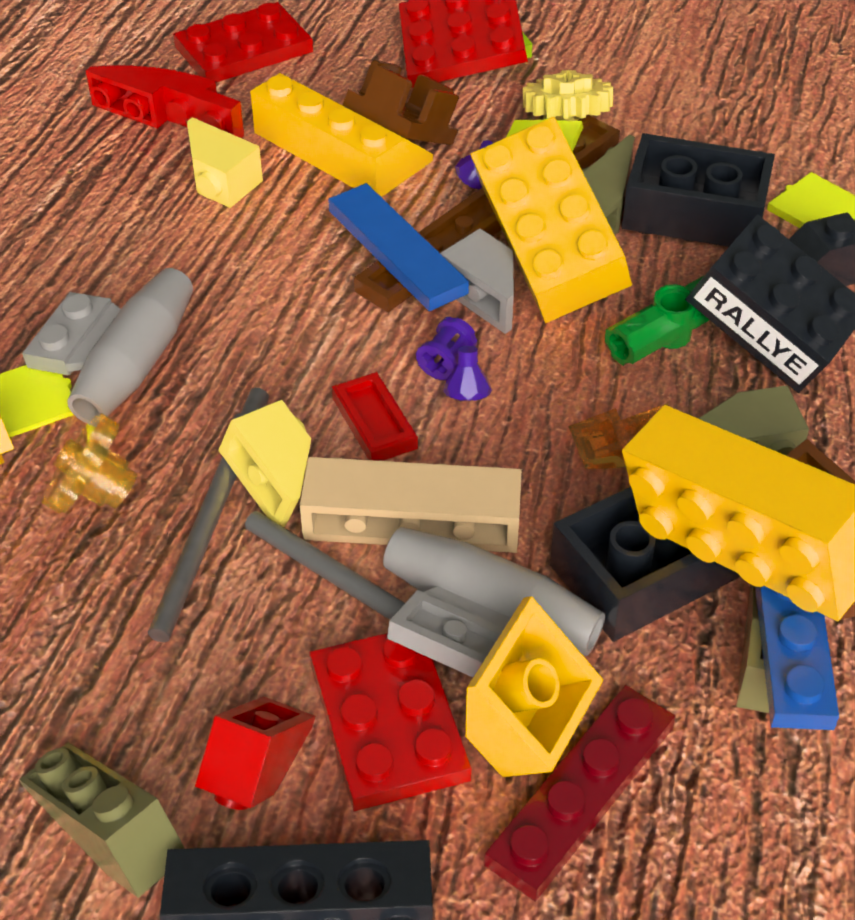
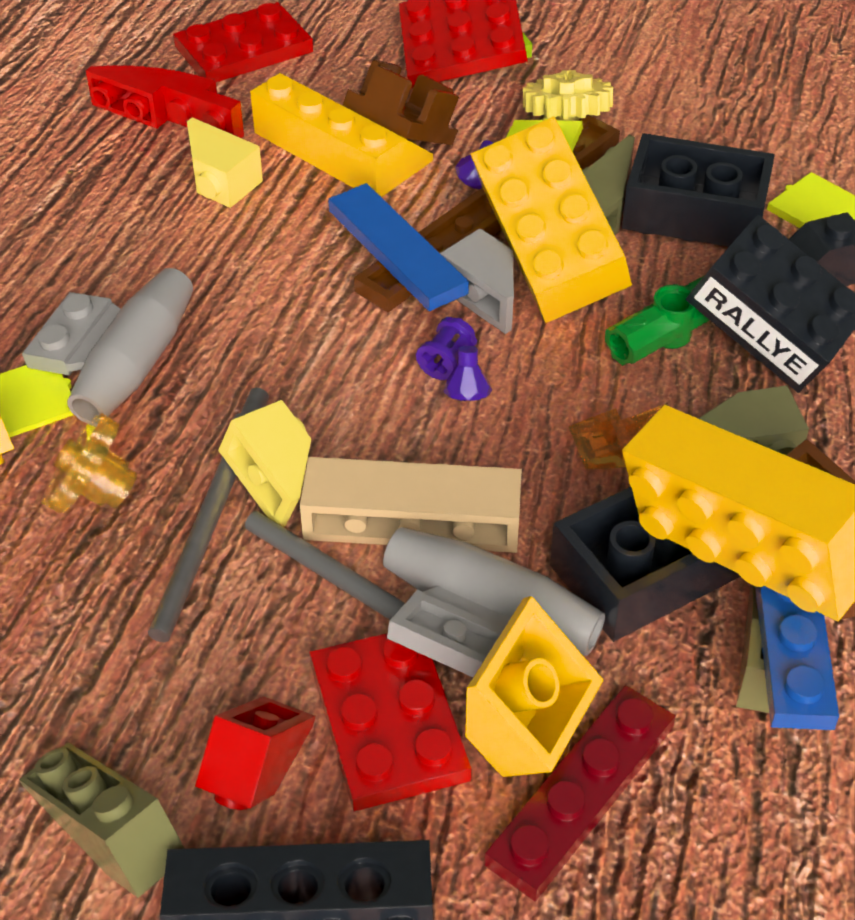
(374, 417): red tile -> none

